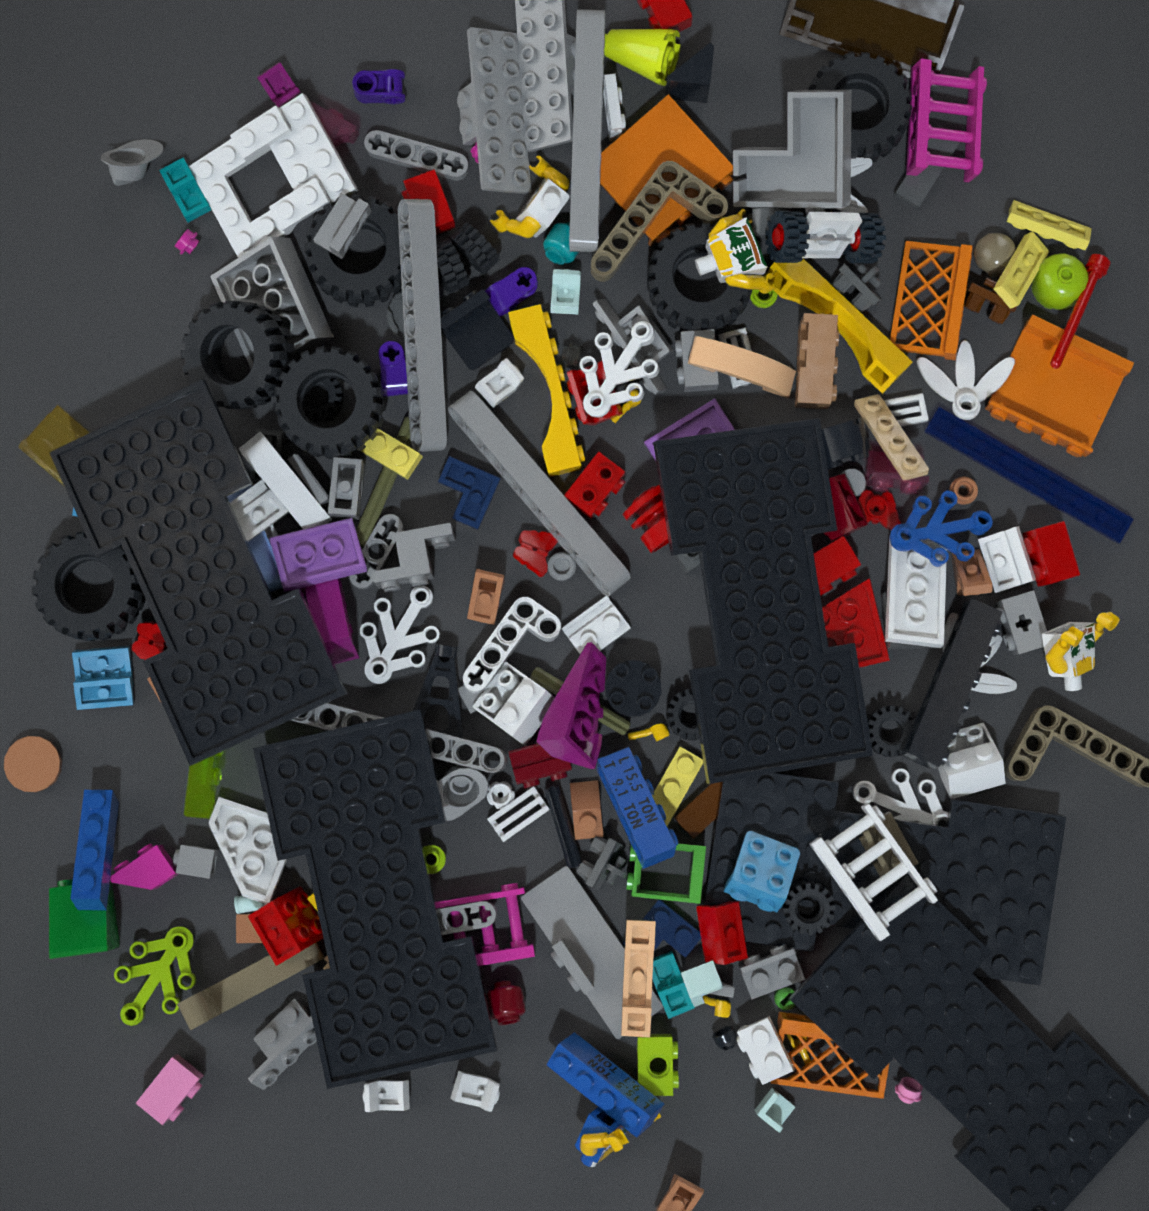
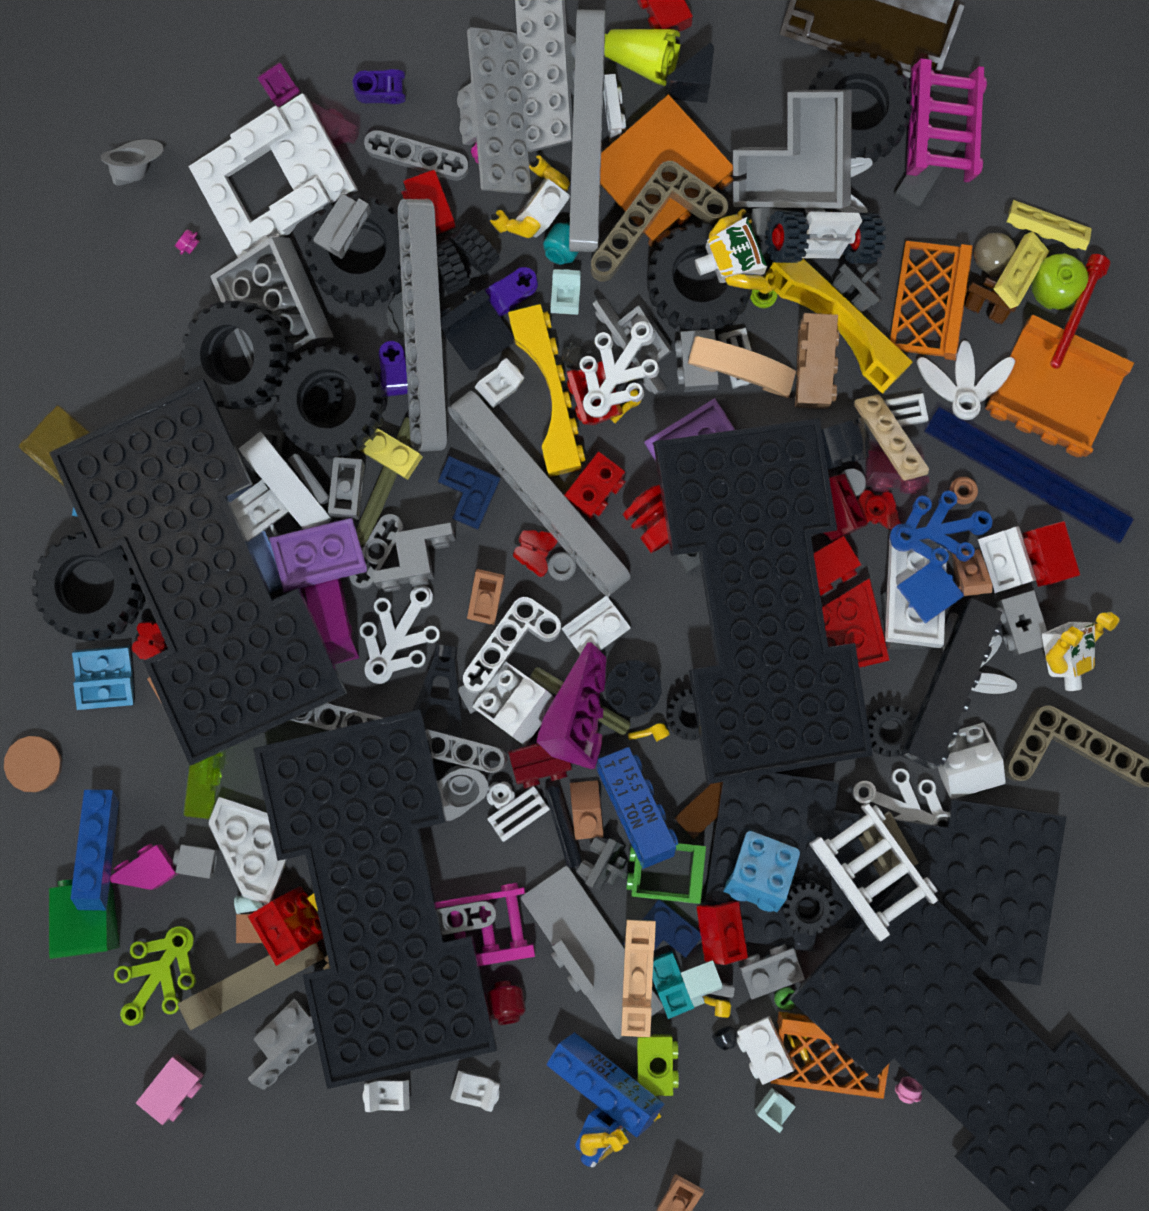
(185, 190): teal slope -> none
(440, 856): lime plate -> none
(676, 781): light yellow plate -> none
(930, 591): none -> blue piece

